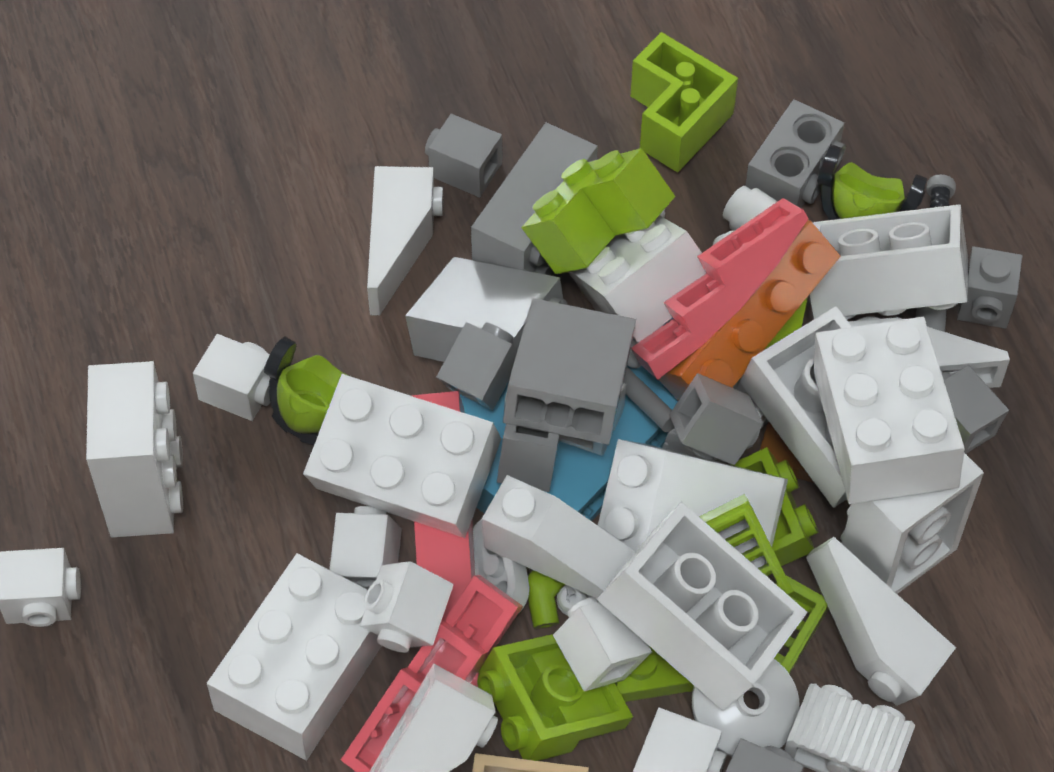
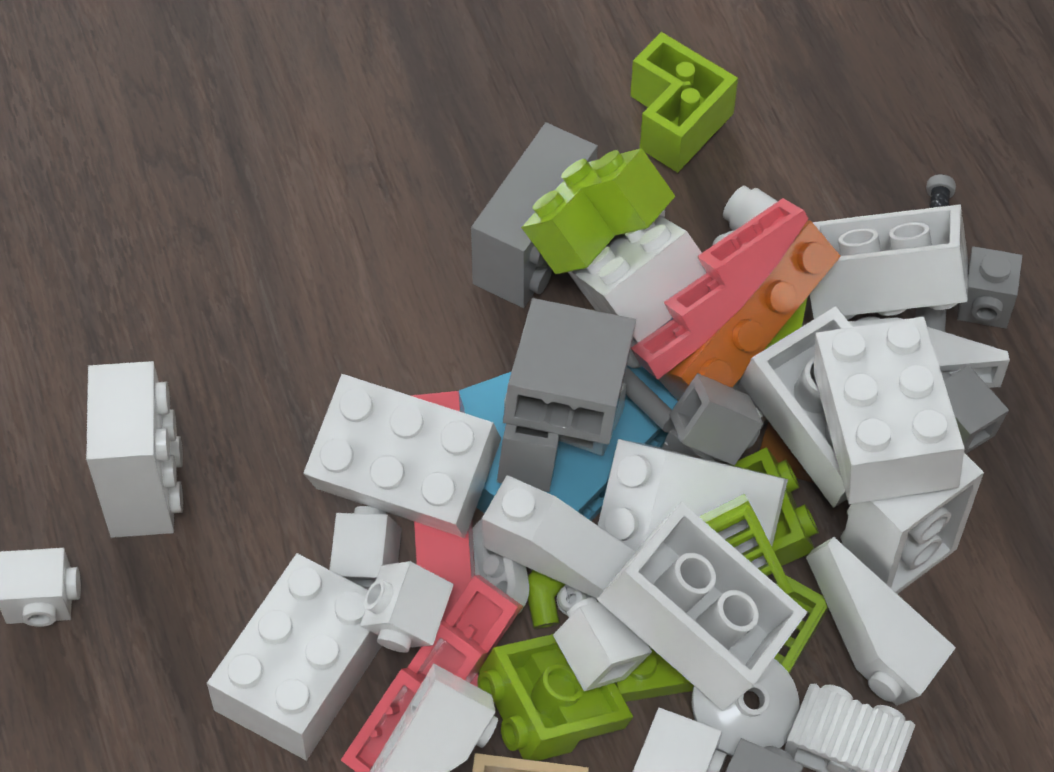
(233, 377): white brick -> none
(300, 391): lime cap -> none
(400, 227): white slope -> none
(464, 154): light grey brick -> none
(477, 295): brick -> none
(479, 363): light grey brick -> none
(792, 154): light grey brick -> none
(857, 193): lime cap -> none

